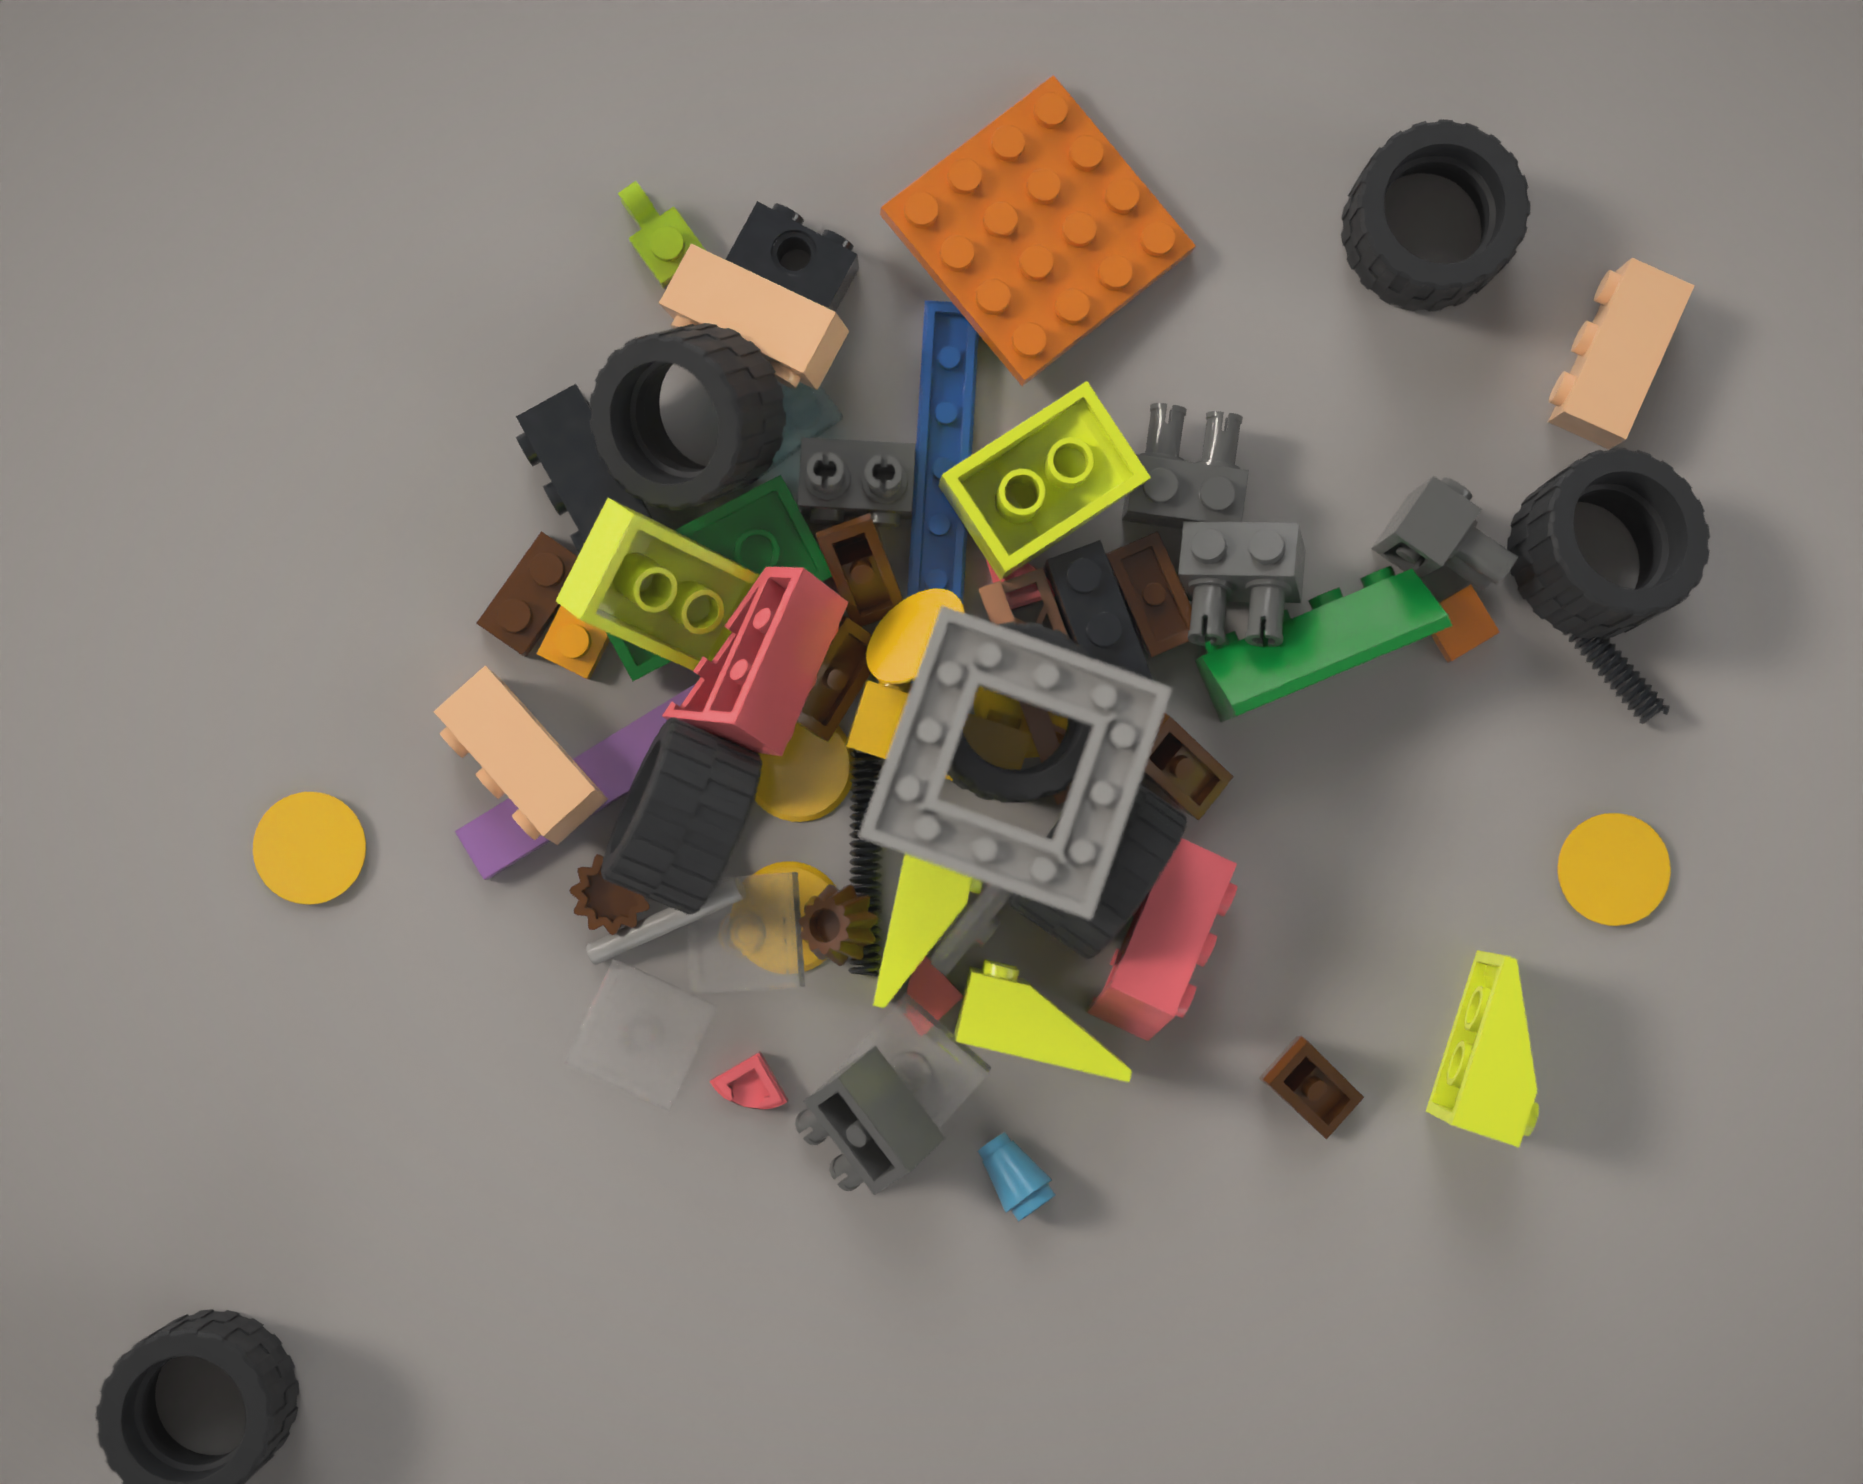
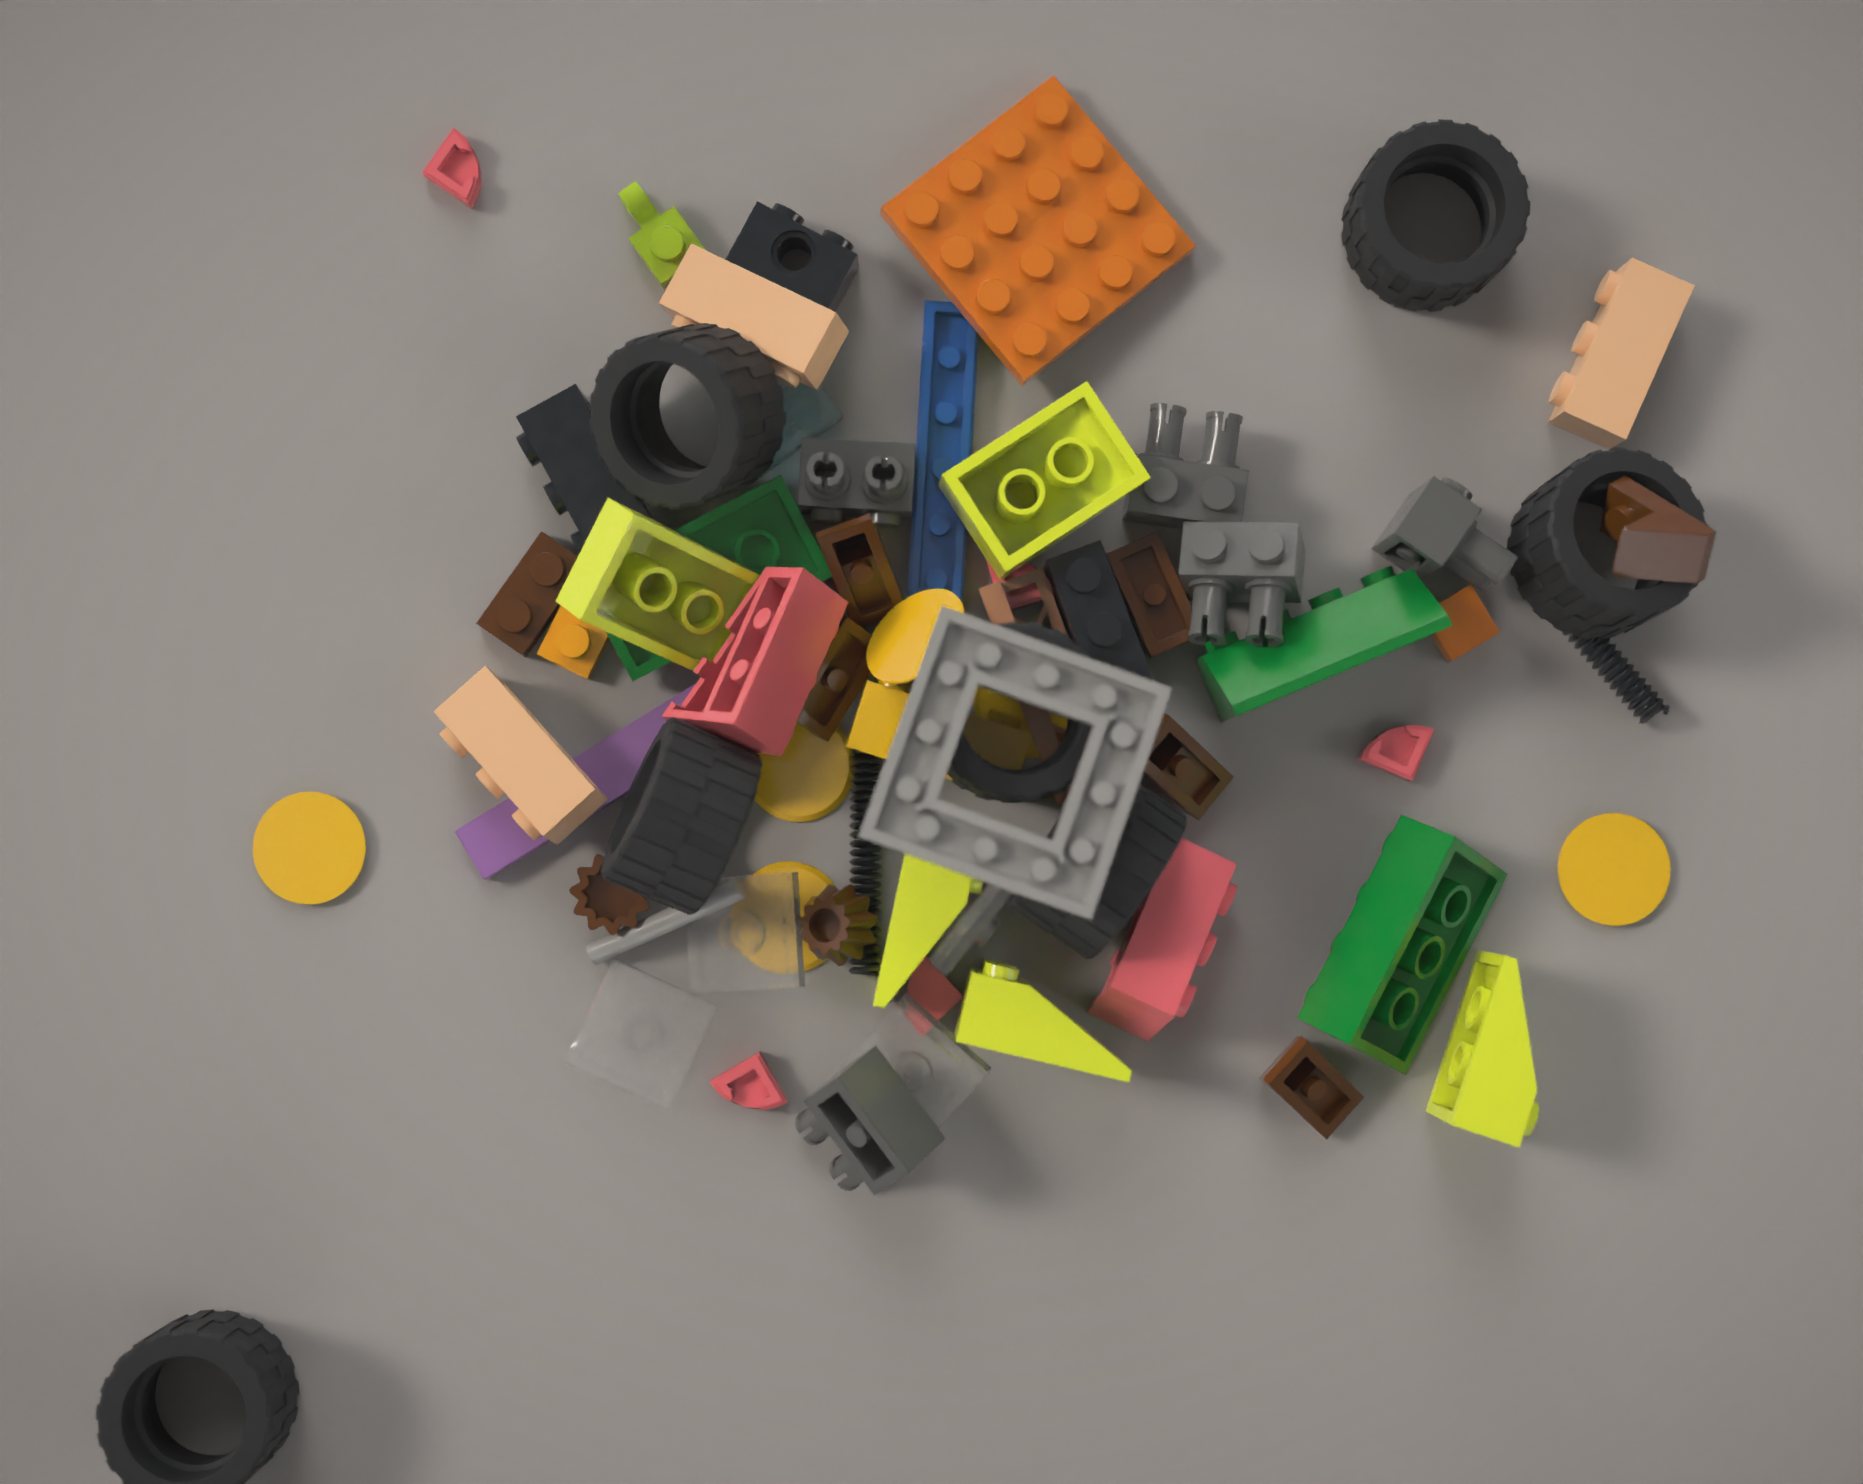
(456, 169): none -> coral tile
(1015, 1176): dark azure cone -> none
(1398, 750): none -> coral tile
(1403, 943): none -> green slope
(1654, 536): none -> reddish brown slope

